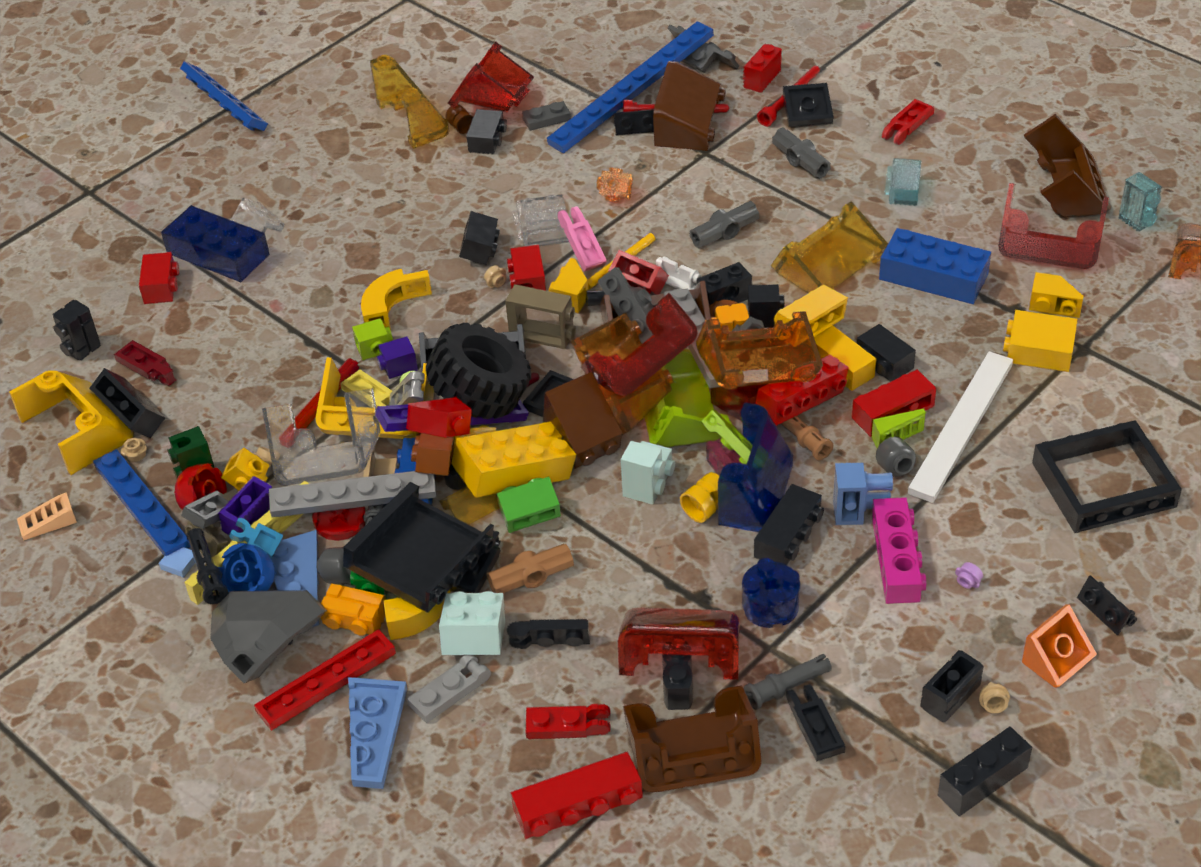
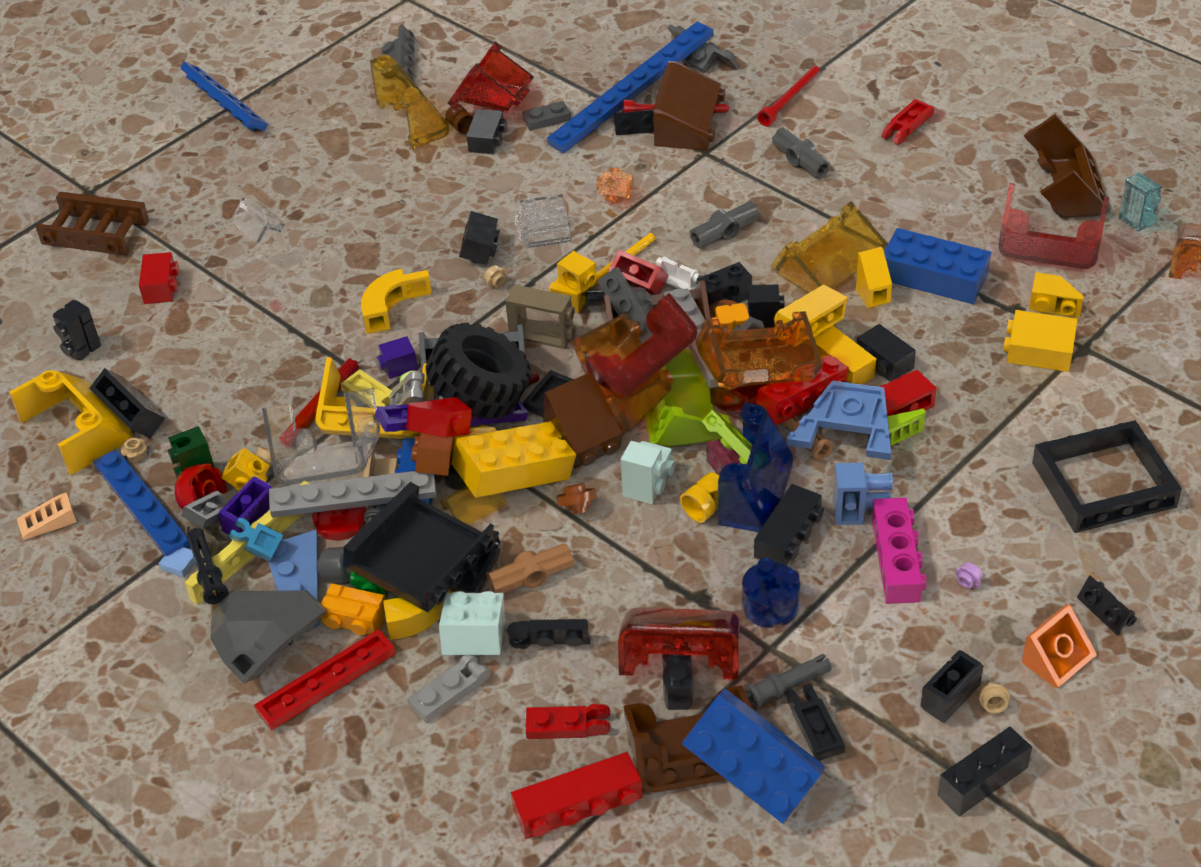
(98, 208): none -> reddish brown fence
(145, 363): dark red hinge -> none
(215, 243): clear blue brick -> none
(247, 568): blue cylinder -> none
(369, 336): lime brick -> none
(373, 728): medium blue wing -> none
(402, 50): none -> dark grey bracket
(526, 267): red brick -> none
(528, 504): bright green brick -> none
(576, 498): none -> dark orange plate
(577, 272): none -> yellow brick
(582, 239): bright pink hinge -> none
(753, 755): none -> blue brick
(762, 68): red brick -> none
(808, 104): black plate -> none
(848, 409): none -> medium blue wing
(873, 278): none -> yellow slope
(895, 456): dark grey head -> none
(904, 181): clear light blue brick -> none
(960, 427): white tile -> none

